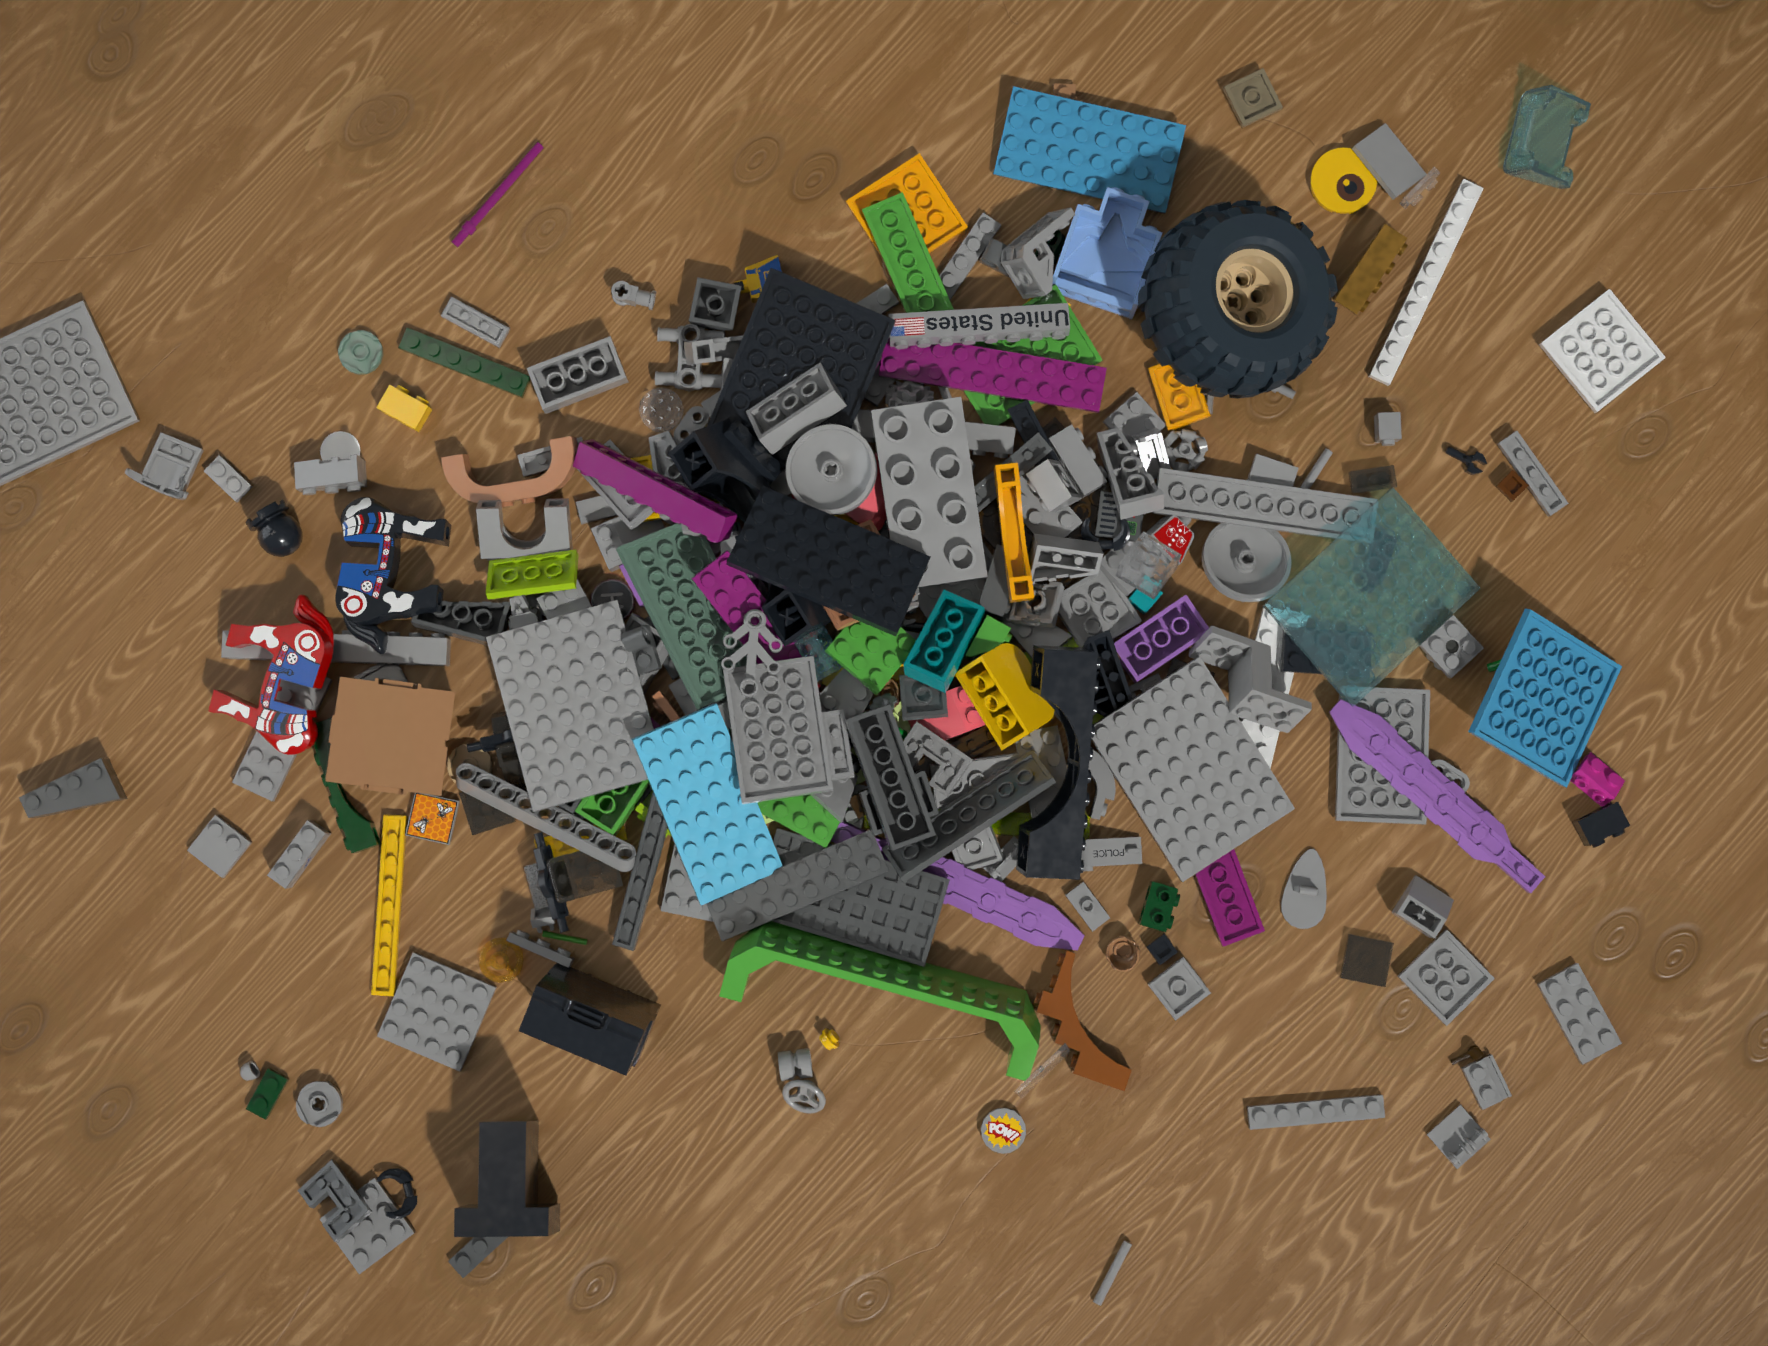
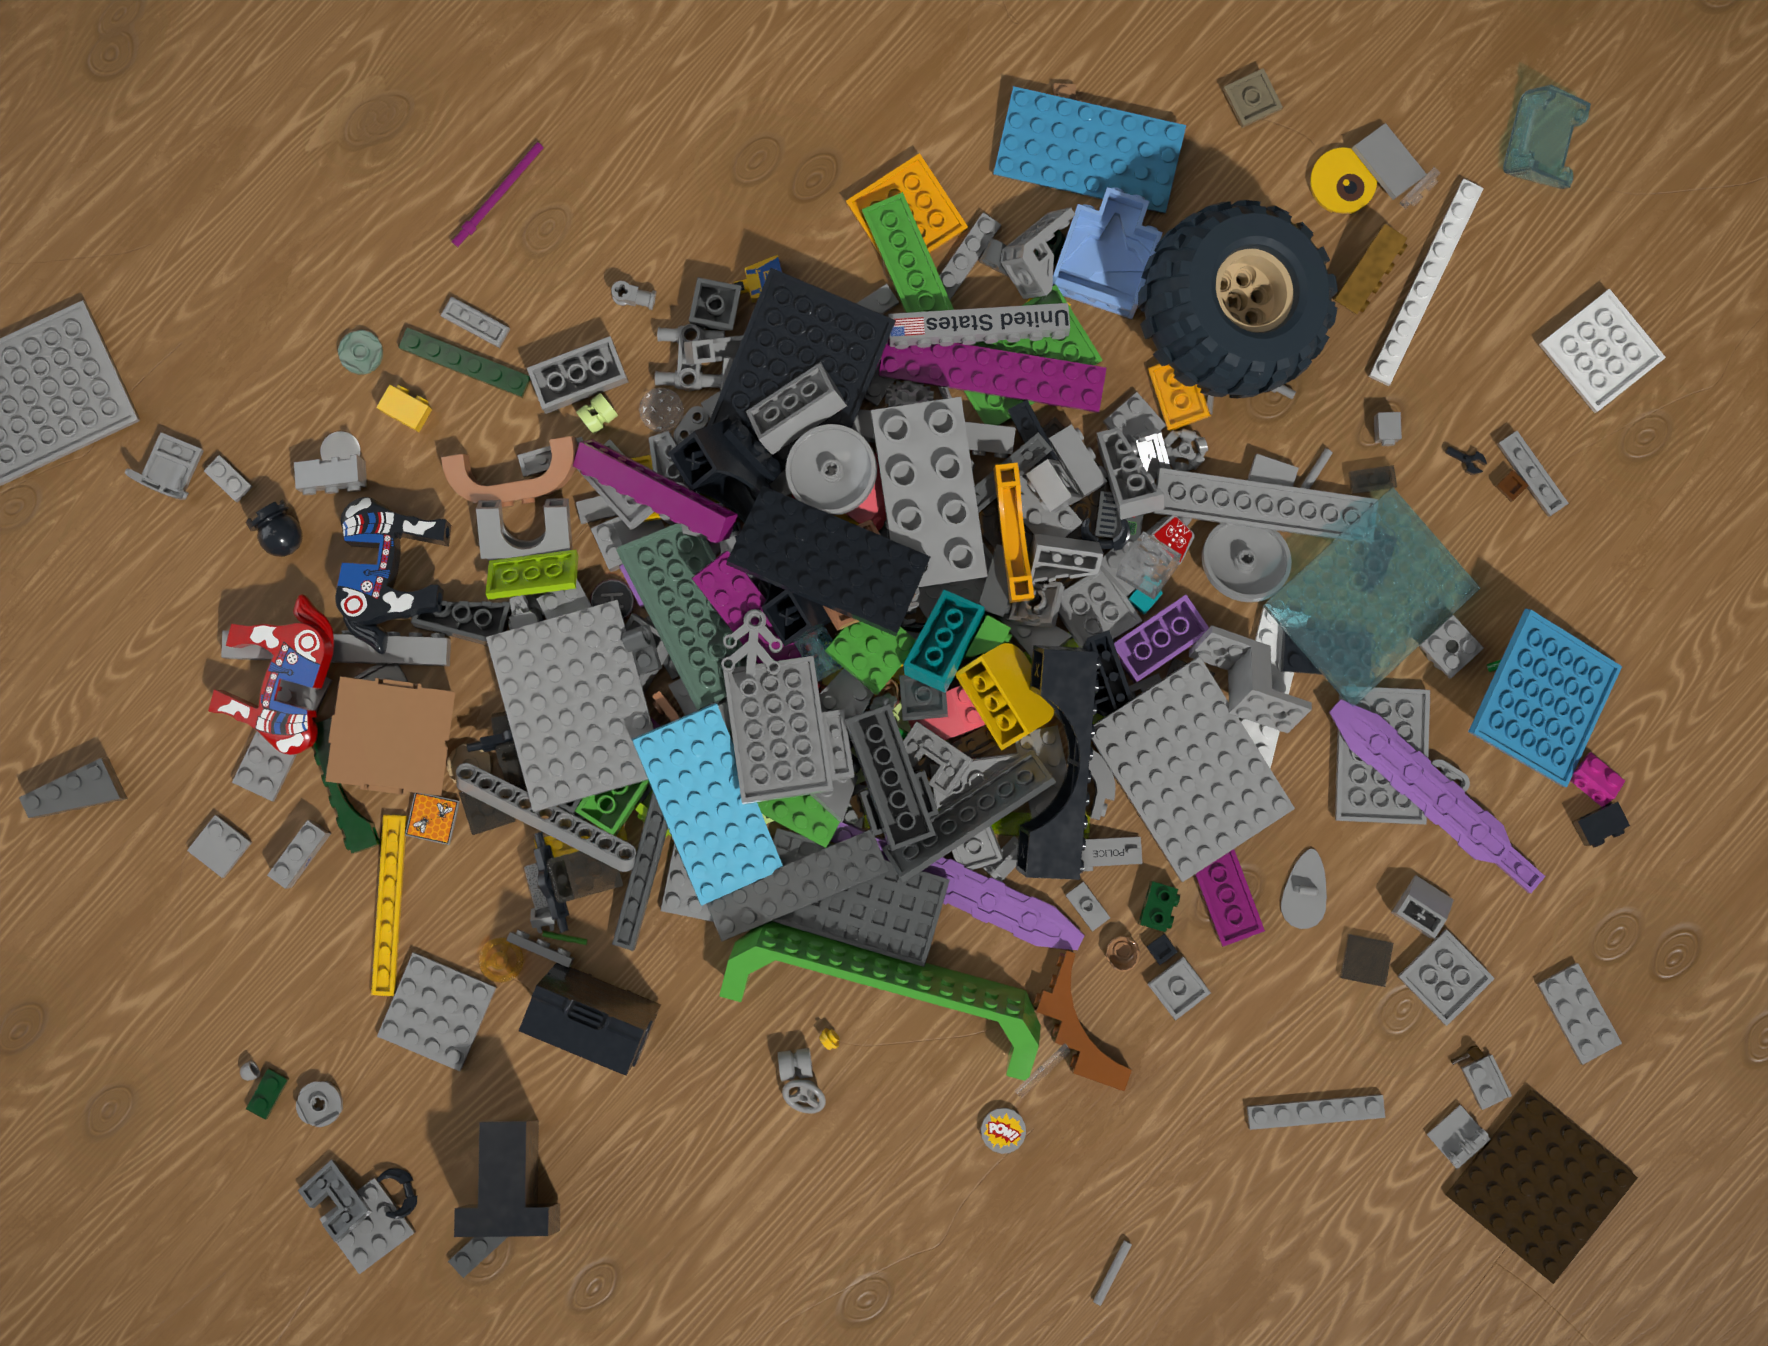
(600, 406): none -> yellowish green wheel
(1541, 1186): none -> dark brown plate

